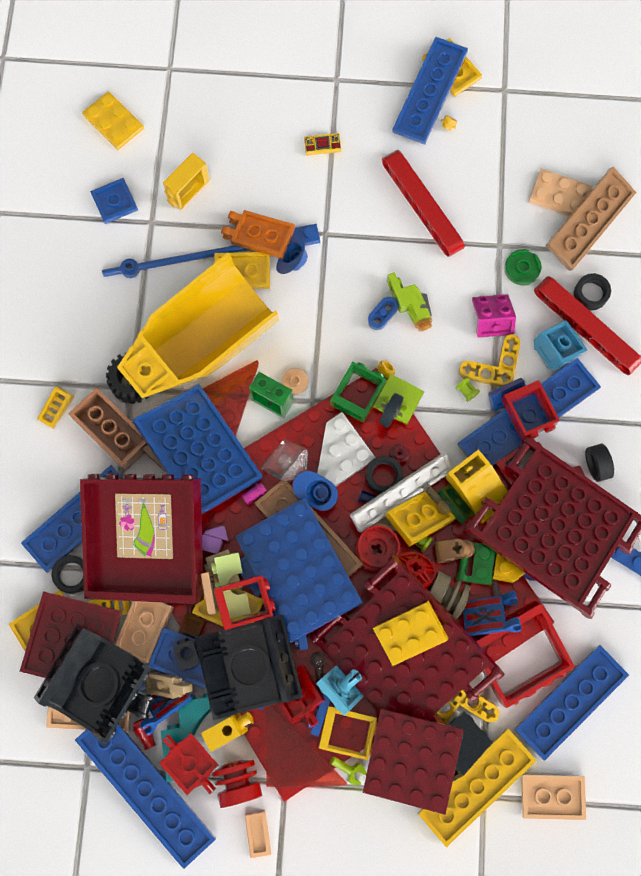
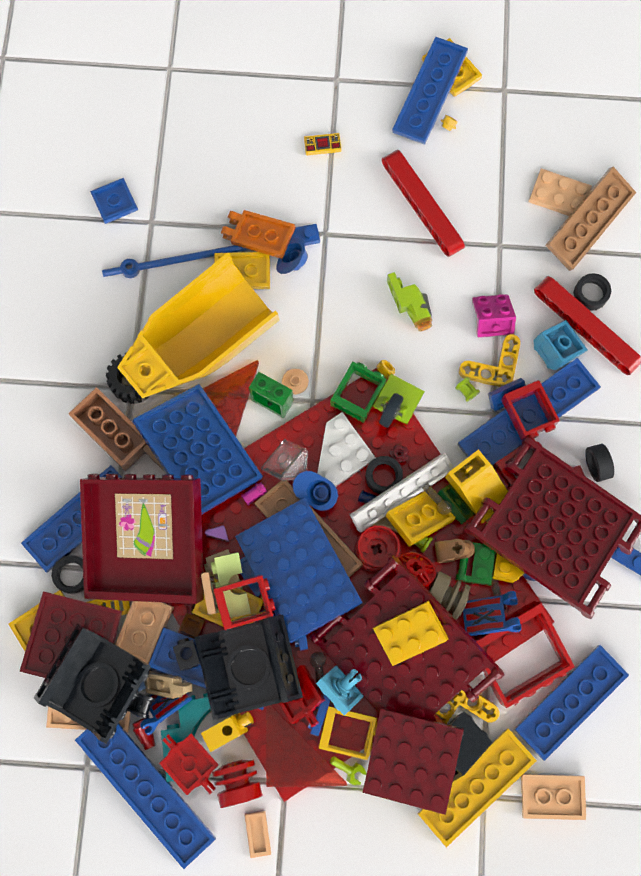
(50, 403): yellow slope -> none
(113, 120): yellow plate -> none
(186, 181): yellow window -> none
(211, 543): medium lavender slope -> none
(382, 313): blue plate -> none
(522, 267): green tile -> none

